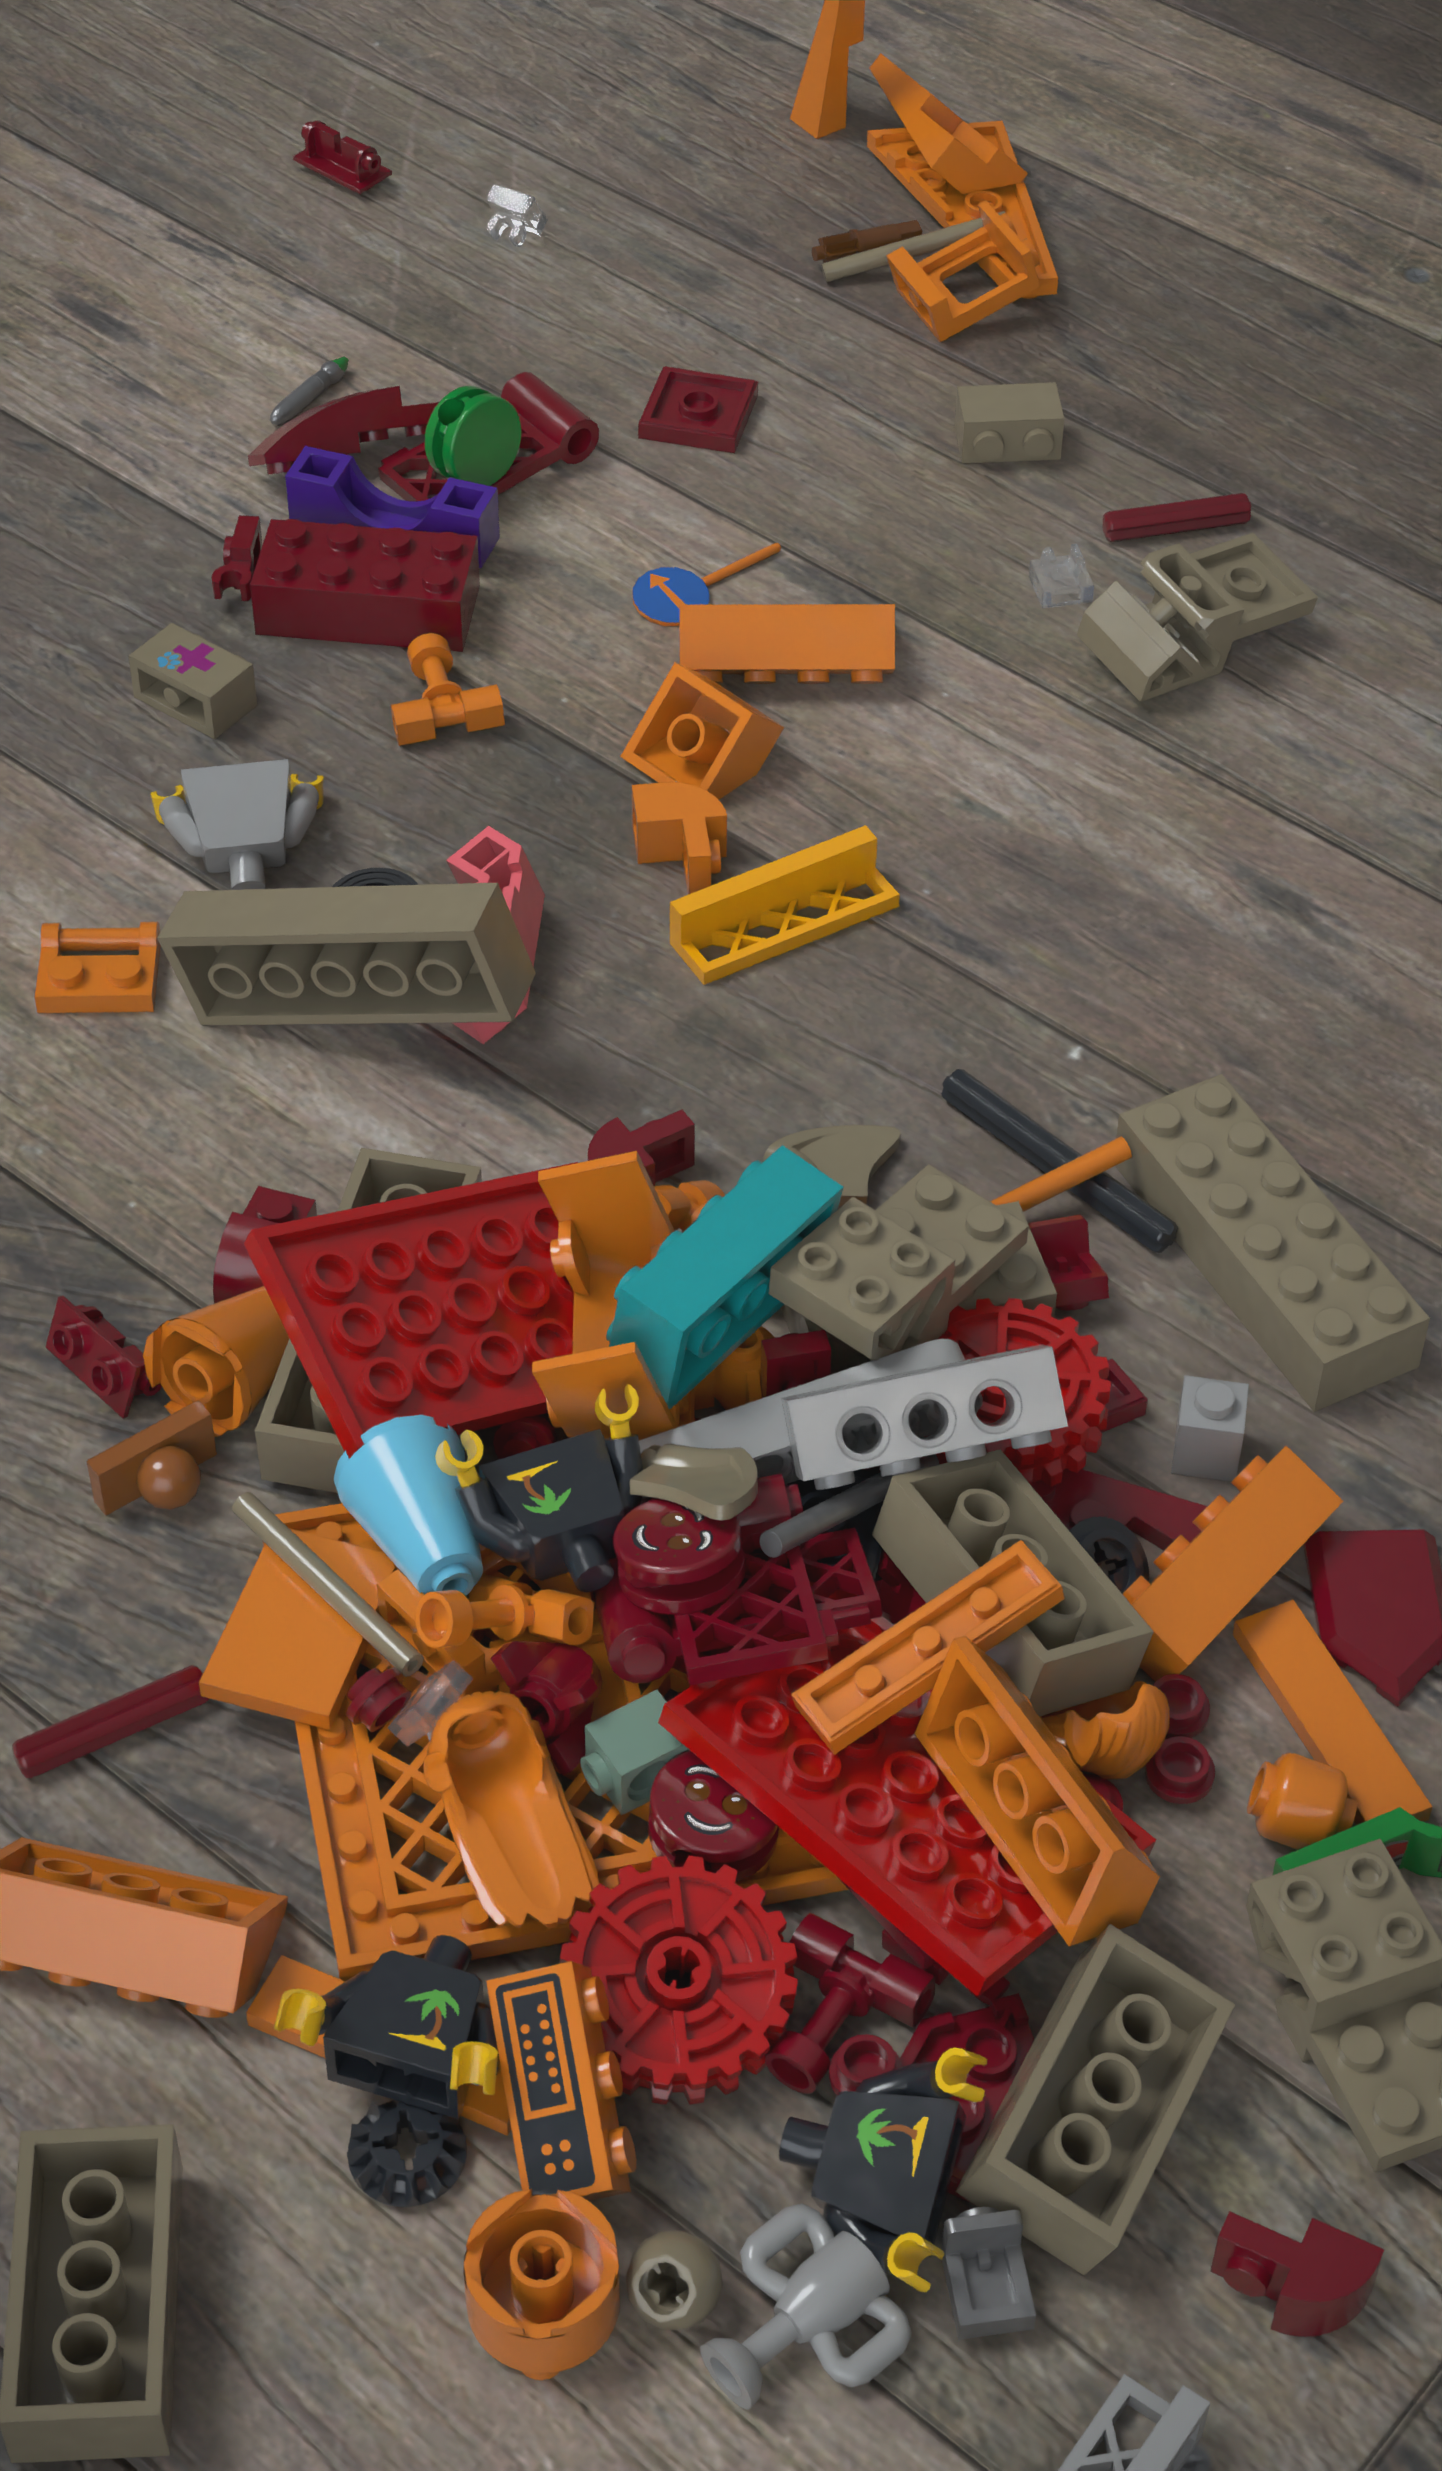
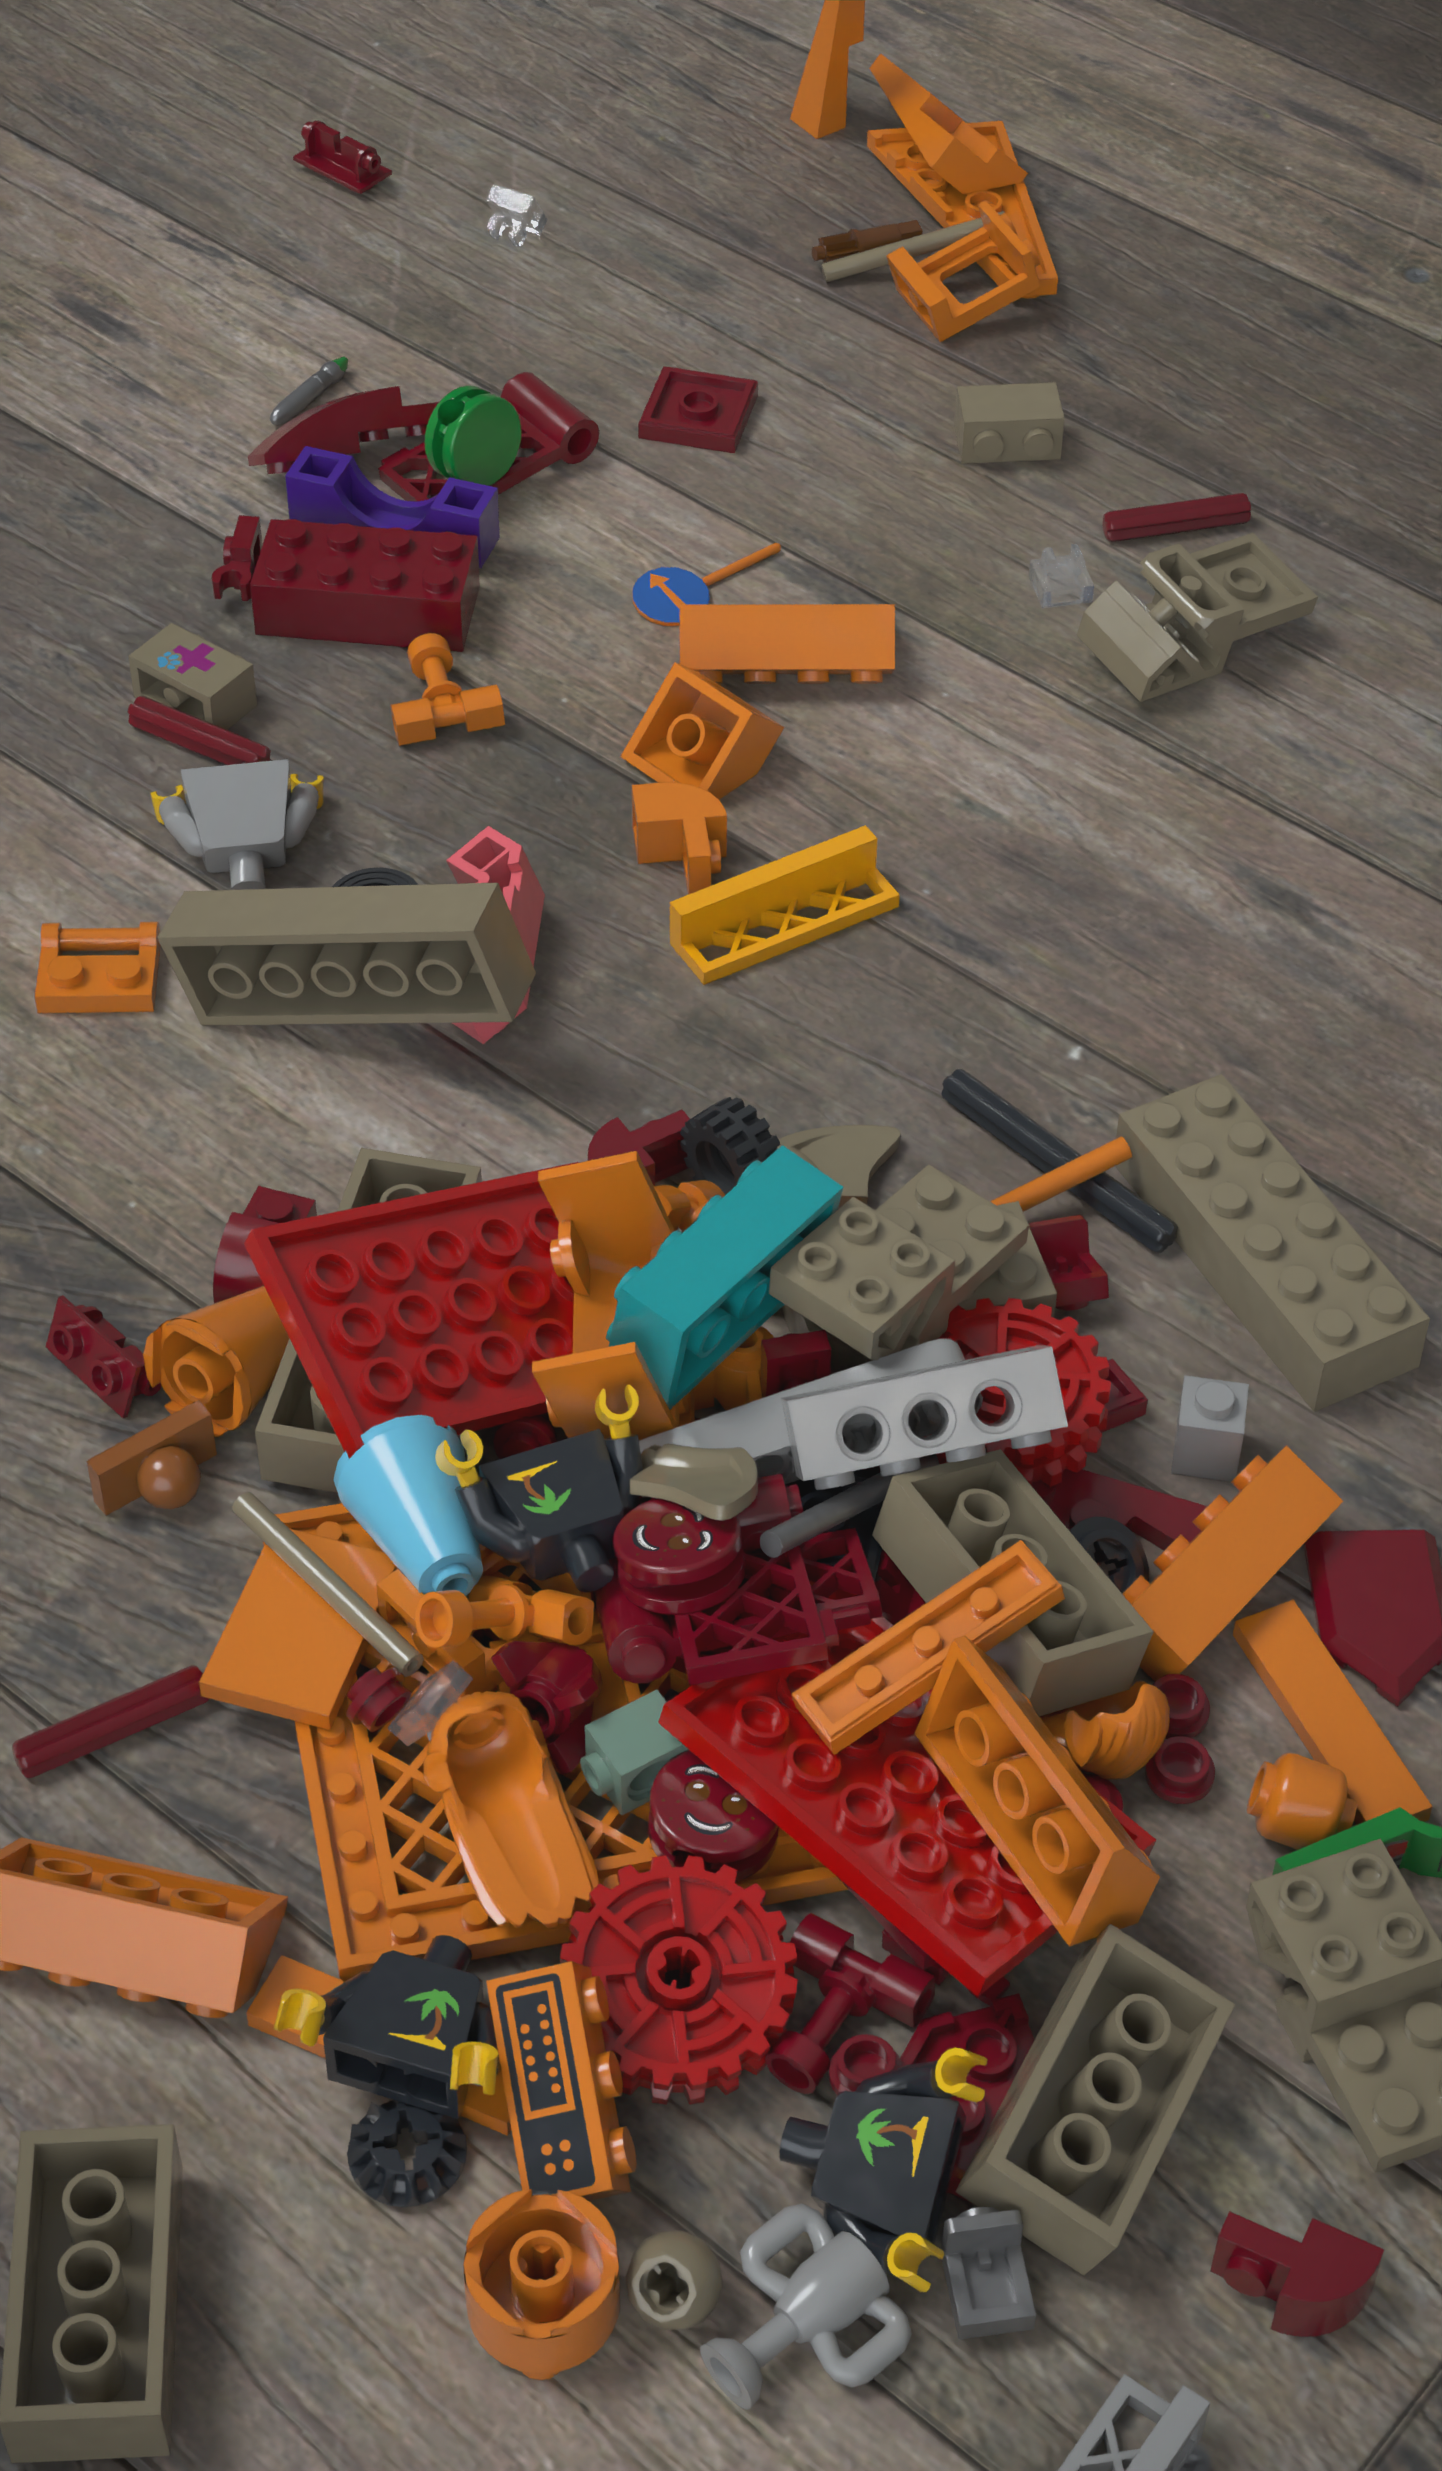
(194, 733): none -> dark red axle
(725, 1142): none -> black tyre

